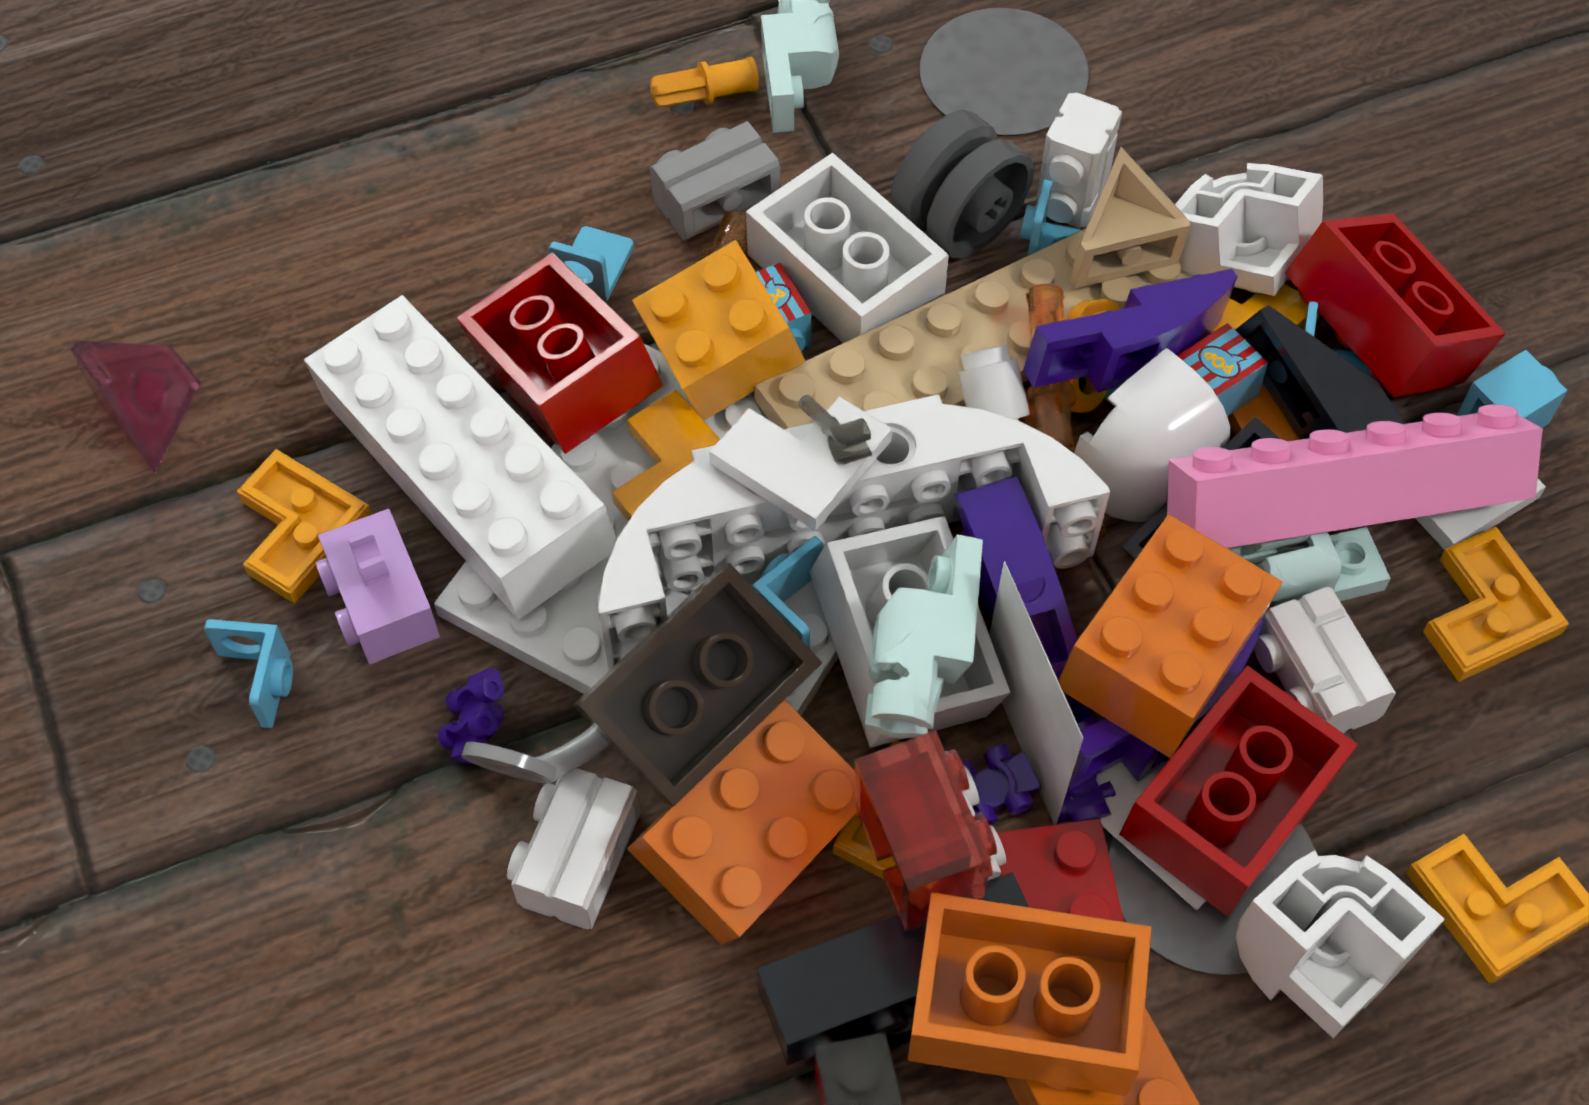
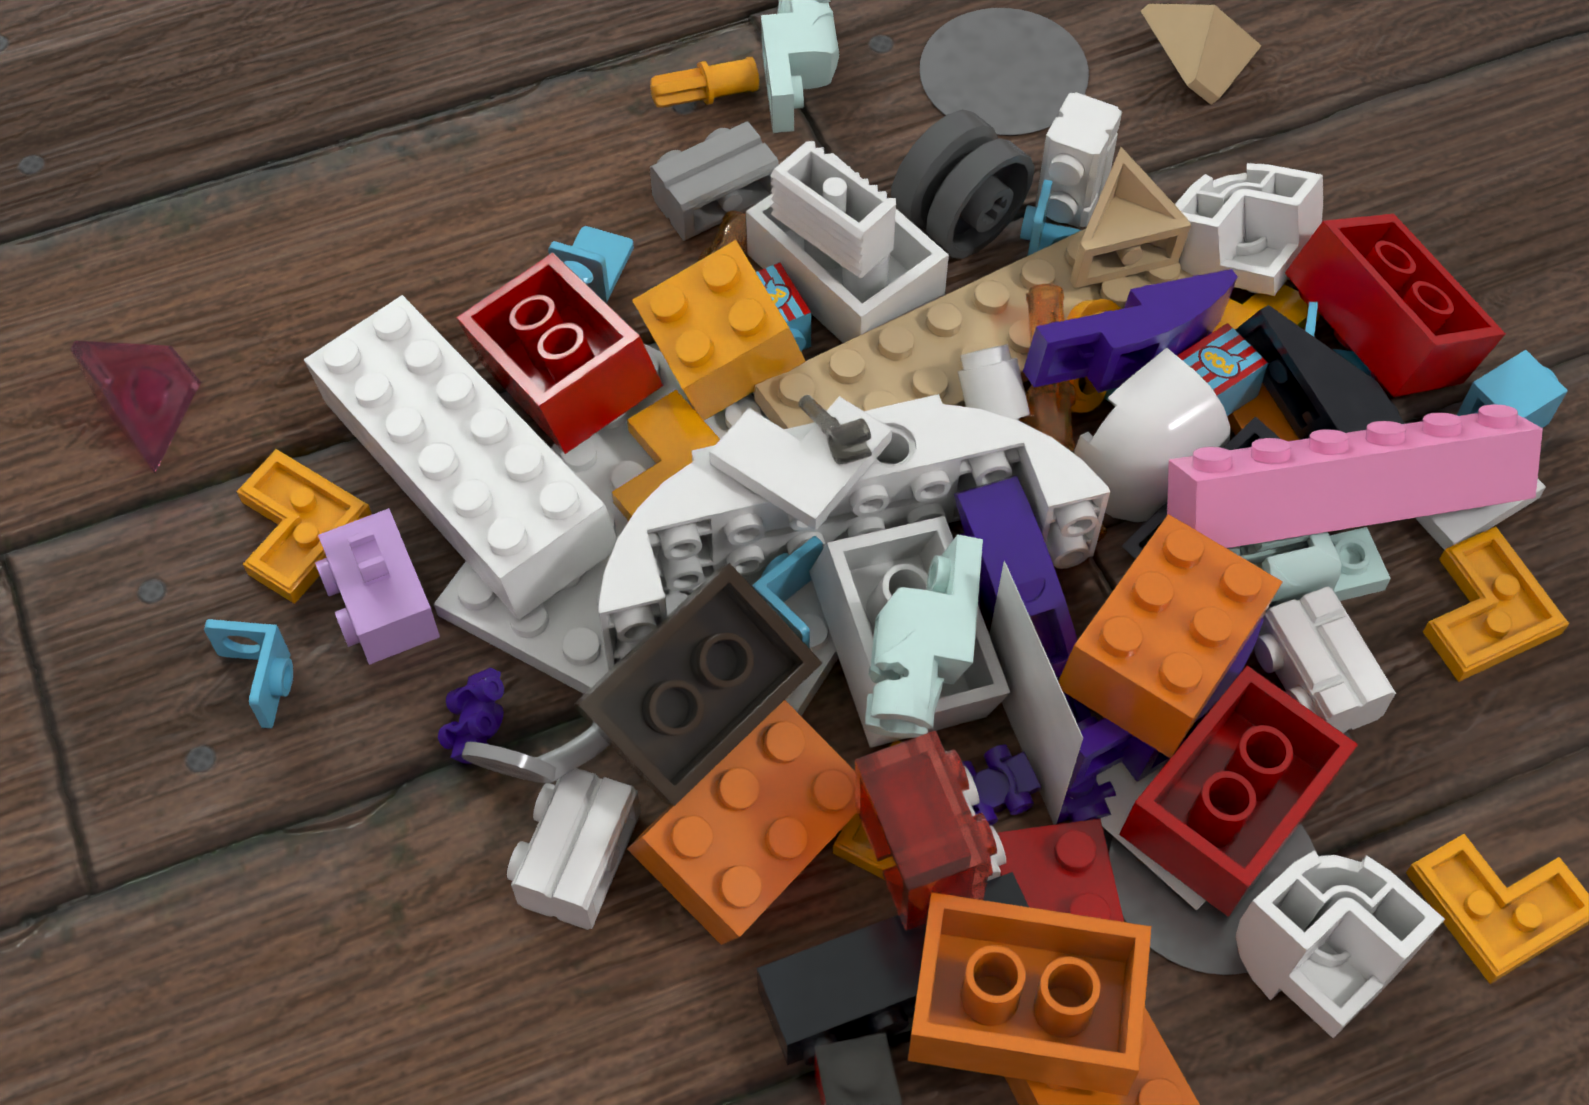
(834, 208): none -> white brick
(1202, 45): none -> tan slope

